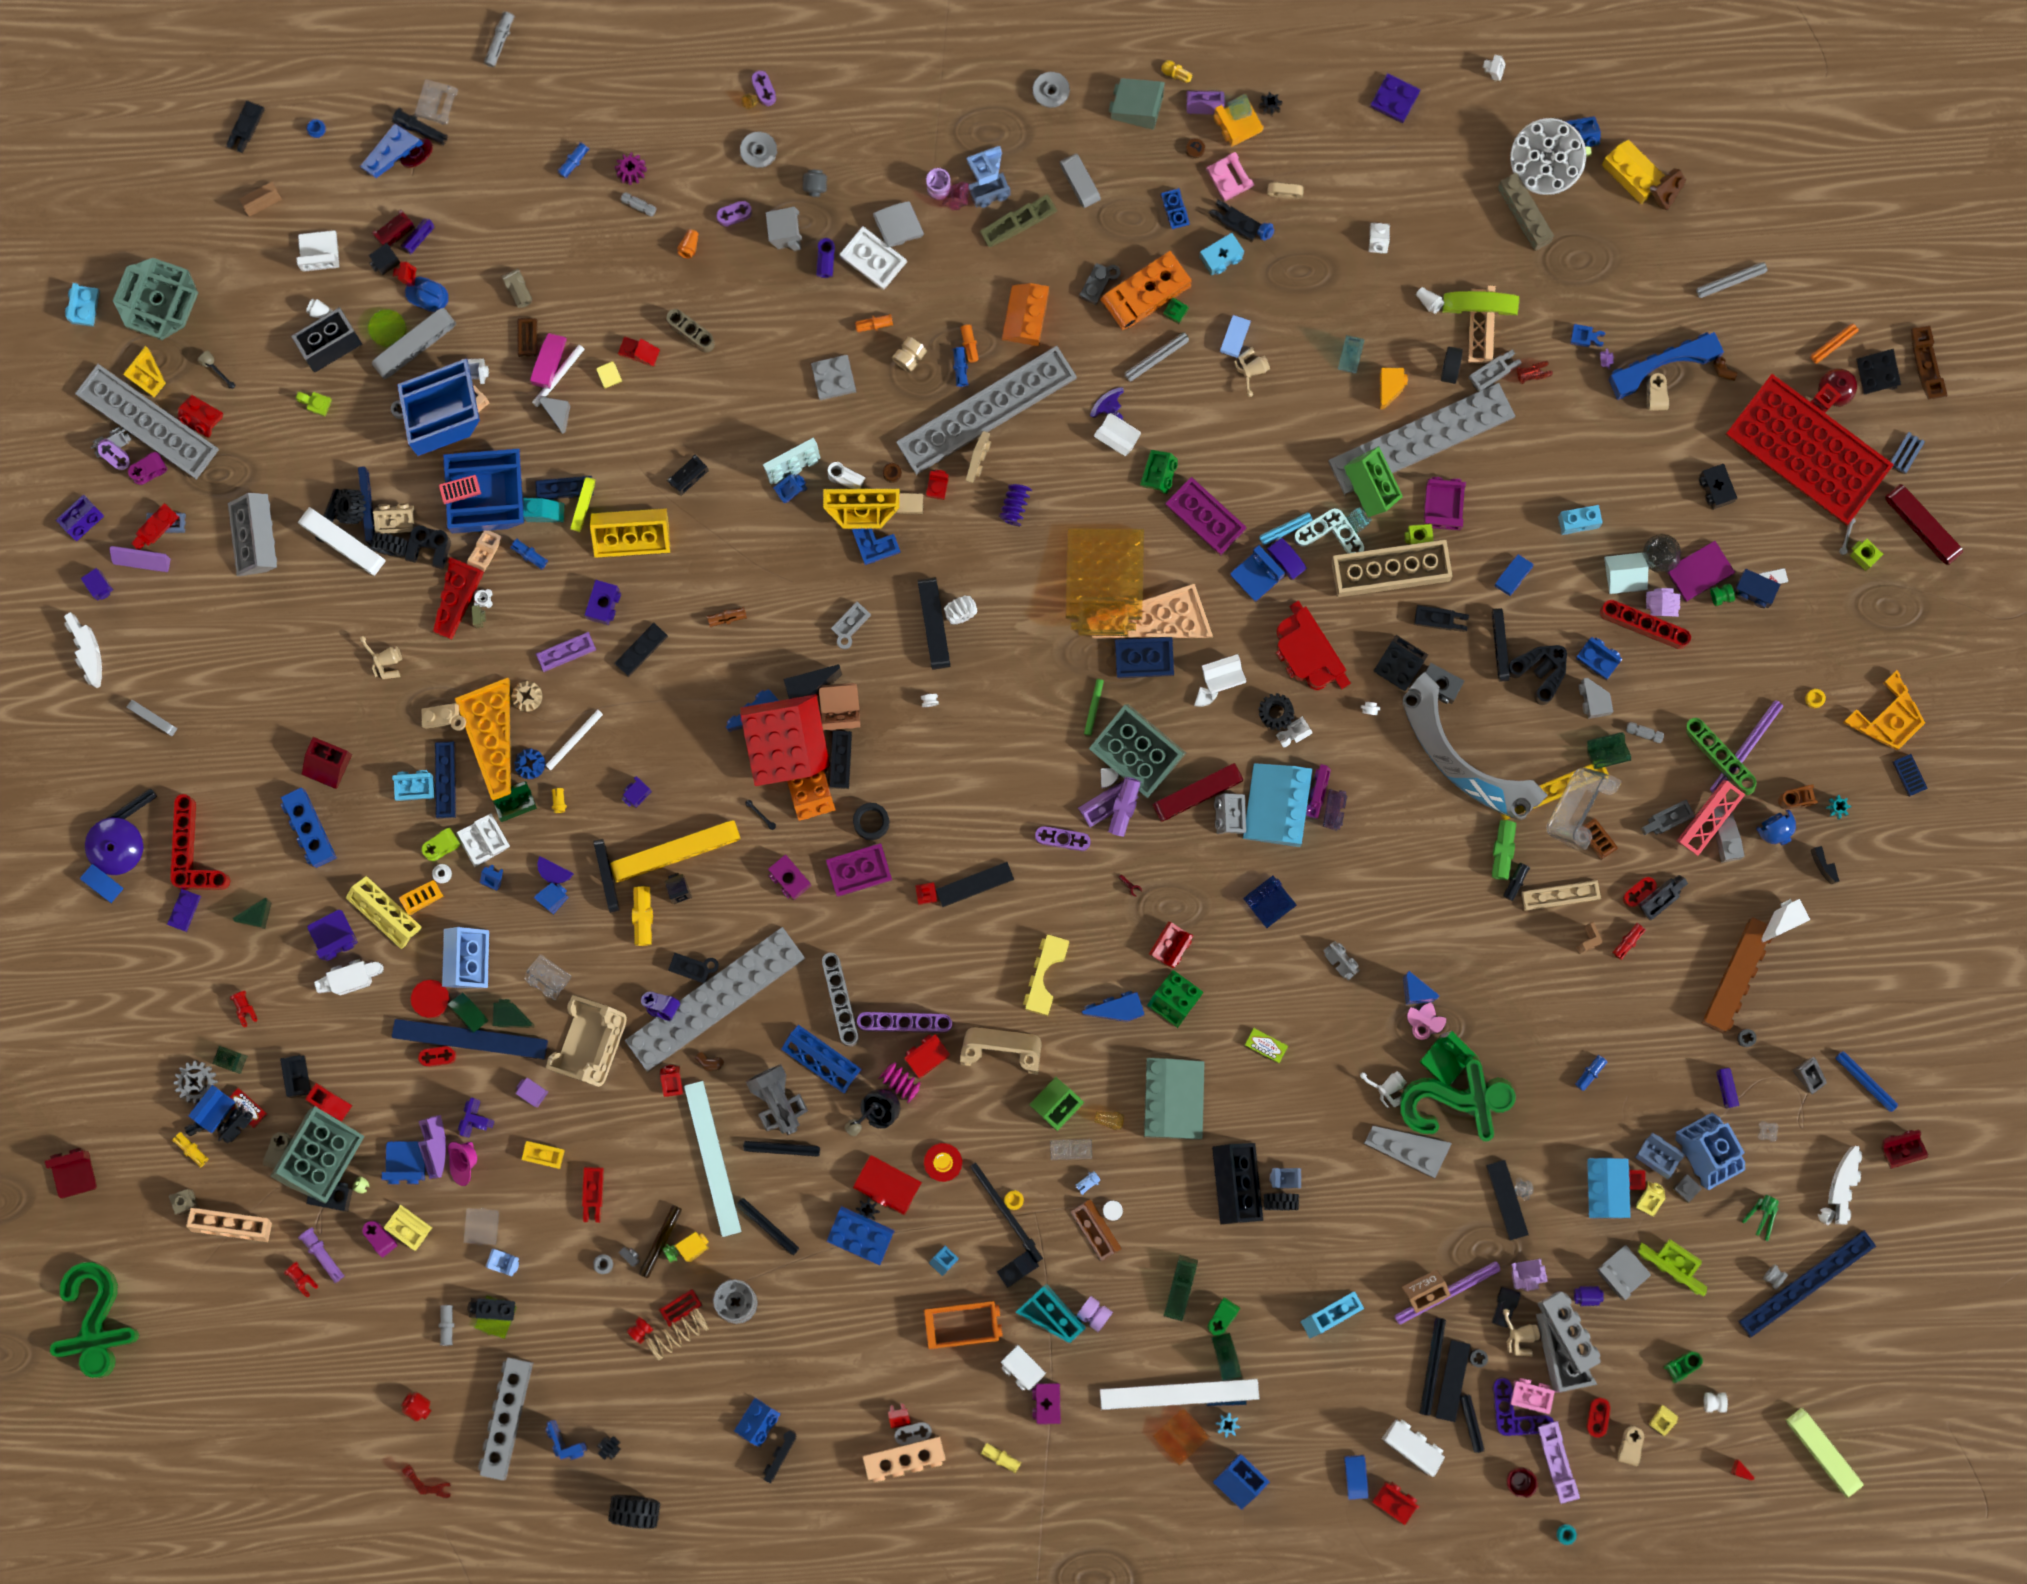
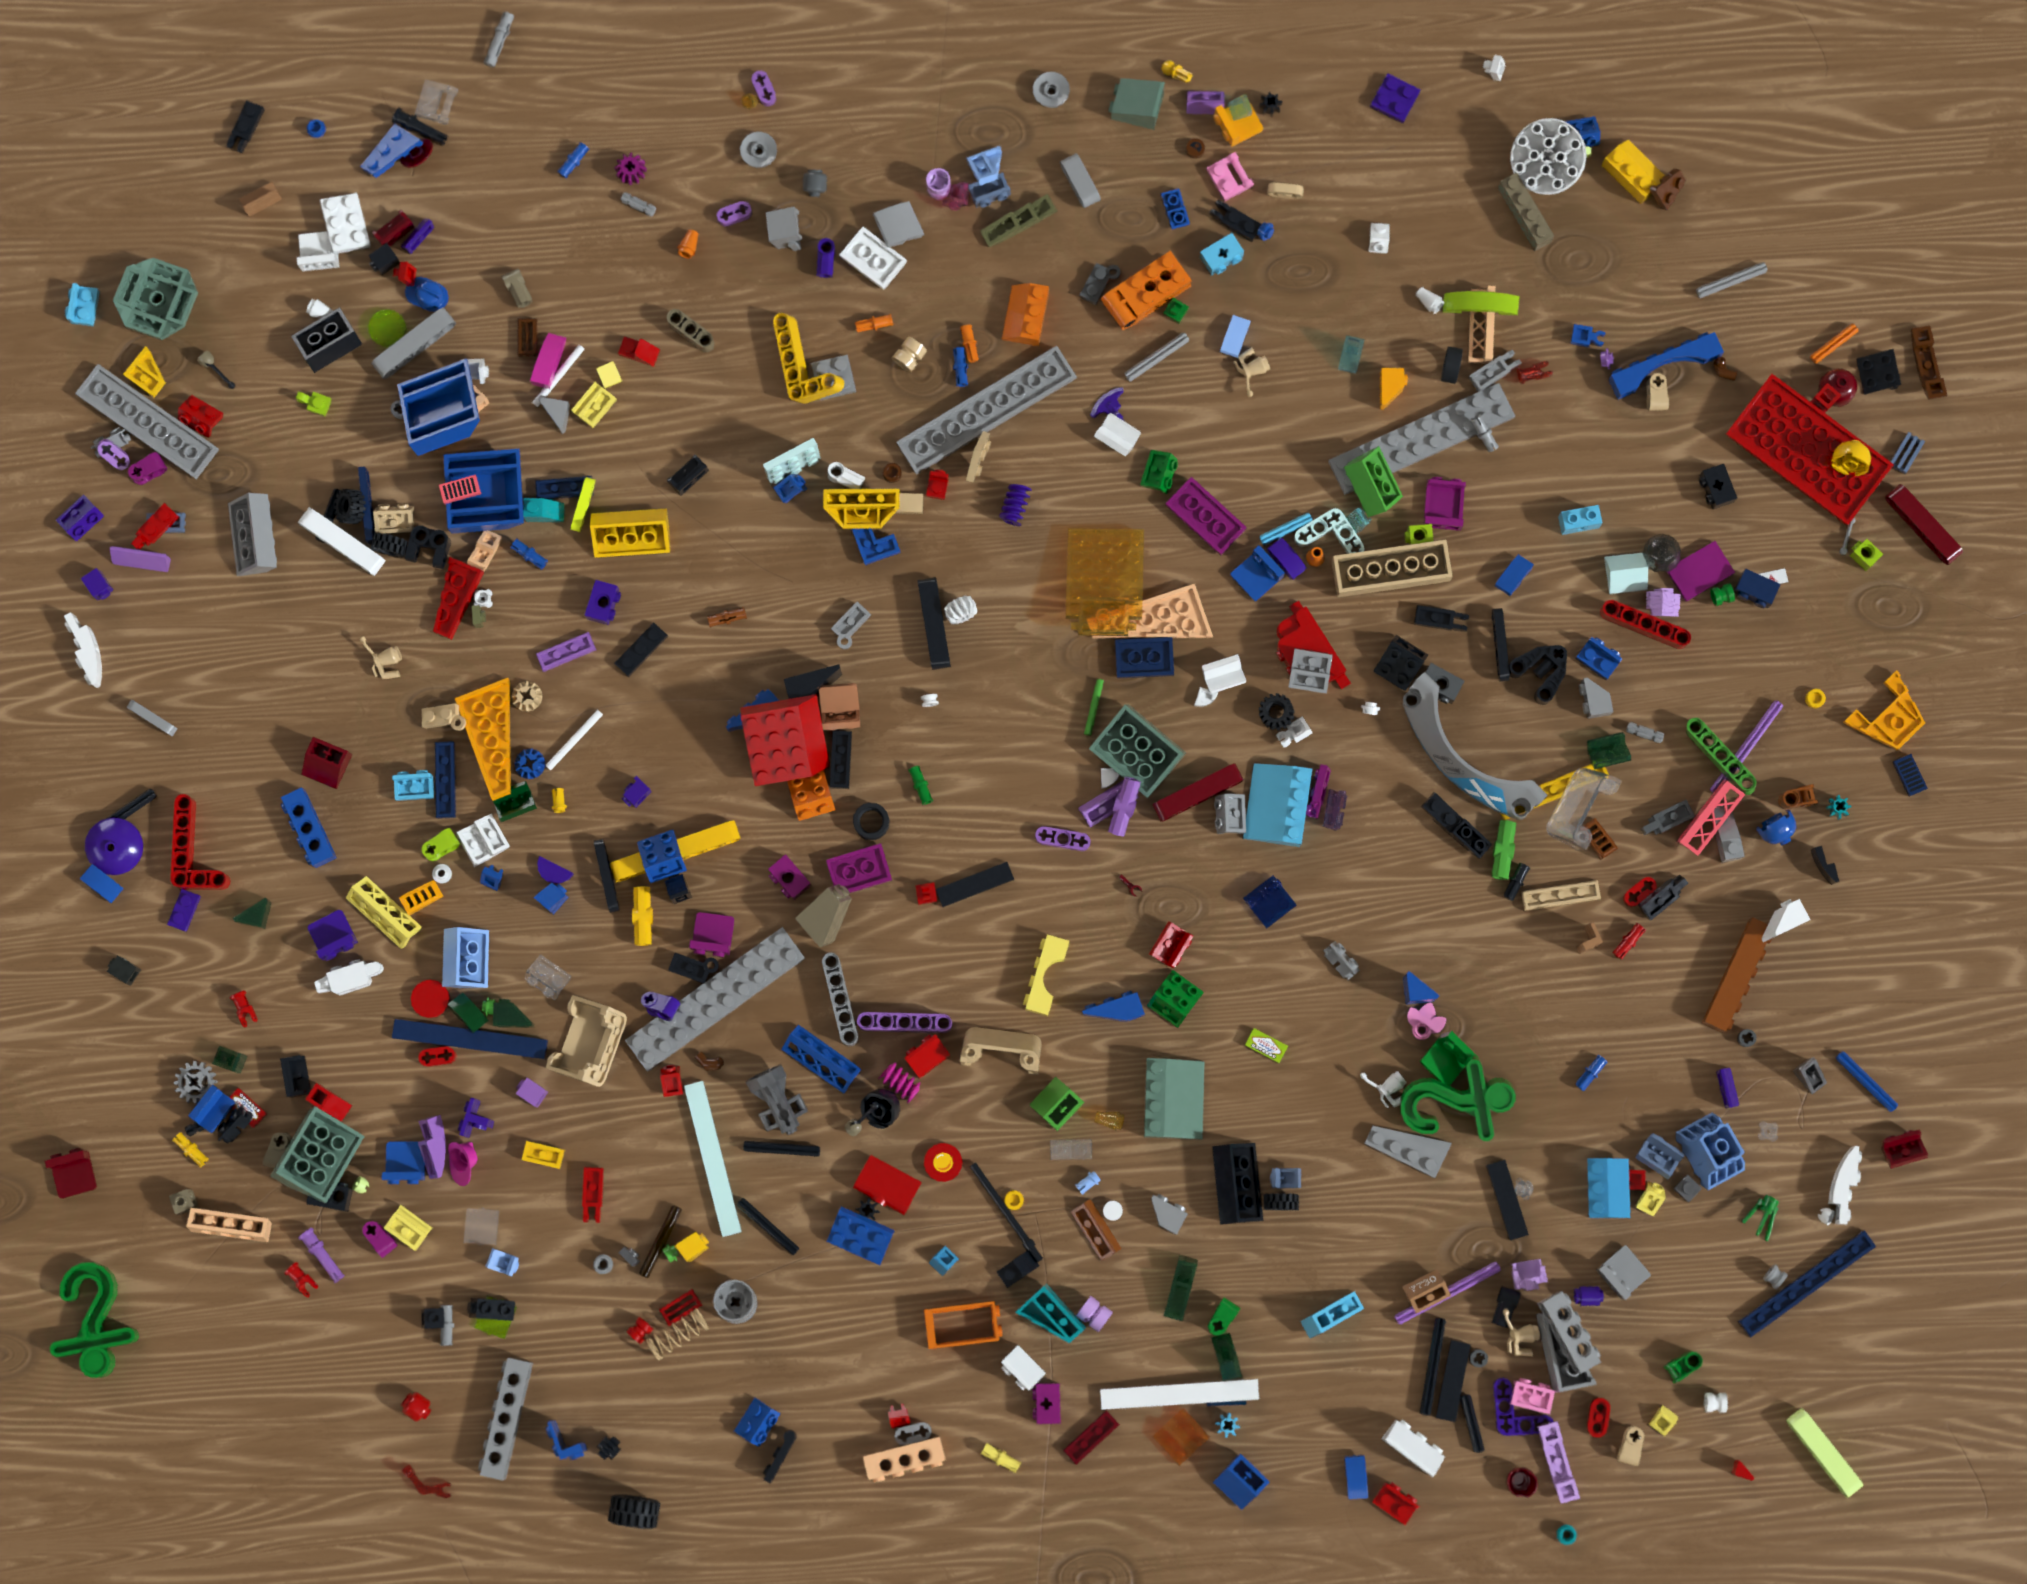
(123, 970): none -> pearl dark grey brick
(345, 223): none -> white plate
(432, 1318): none -> black bracket
(487, 1006): none -> bright green plate
(593, 405): none -> light yellow plate
(661, 856): none -> blue bracket
(712, 934): none -> magenta bracket
(771, 825): black hinge -> none
(797, 365): none -> yellow beam
(825, 915): none -> dark tan slope
(920, 785): none -> green pin
(1091, 1437): none -> dark red tile
(1167, 1215): none -> light grey slope
(1310, 670): none -> light grey slope
(1315, 560): none -> orange cone
(1456, 826): none -> black slope
(1484, 433): none -> light grey pin
(1677, 1262): lime bracket -> none
(1851, 457): none -> yellow cylinder

